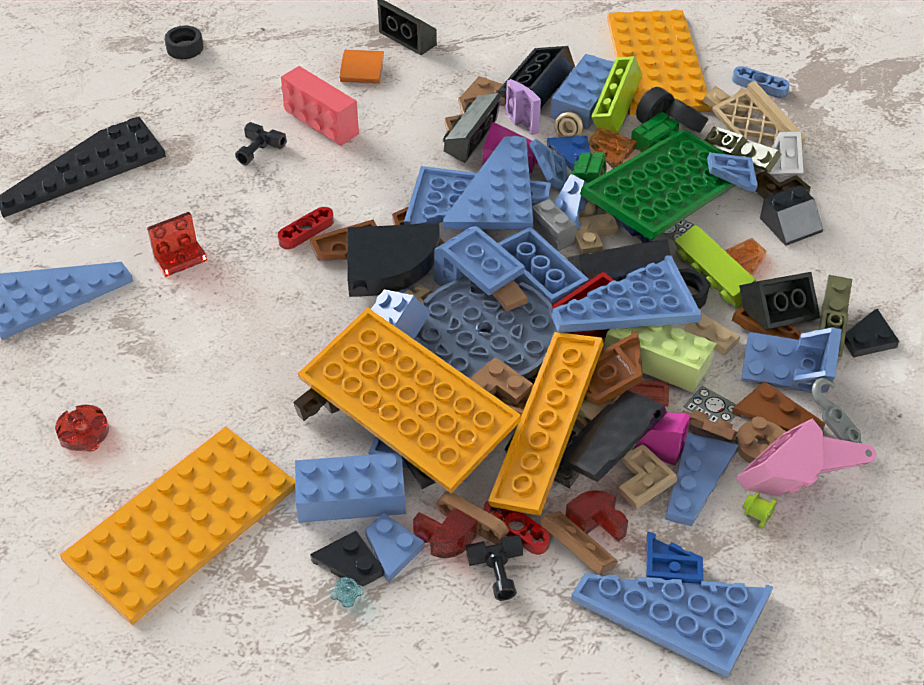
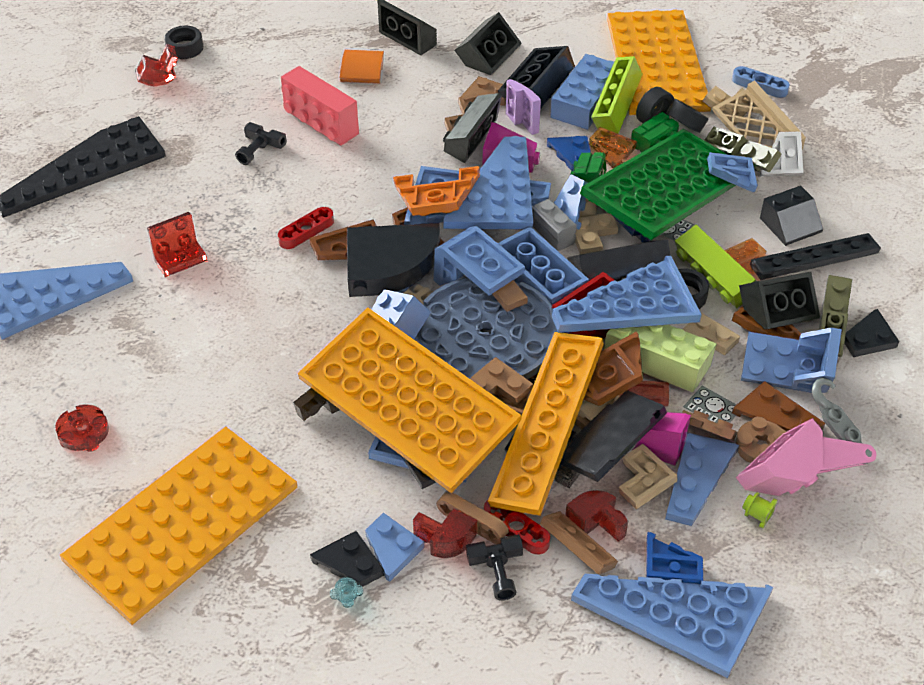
(157, 71): none -> clear red brick
(349, 487): medium blue brick -> none
(439, 196): none -> orange wing
(488, 45): none -> pearl dark grey slope
(551, 164): medium blue wing -> none
(568, 125): tan brick -> none
(770, 186): dark brown plate -> none
(814, 256): none -> black tile

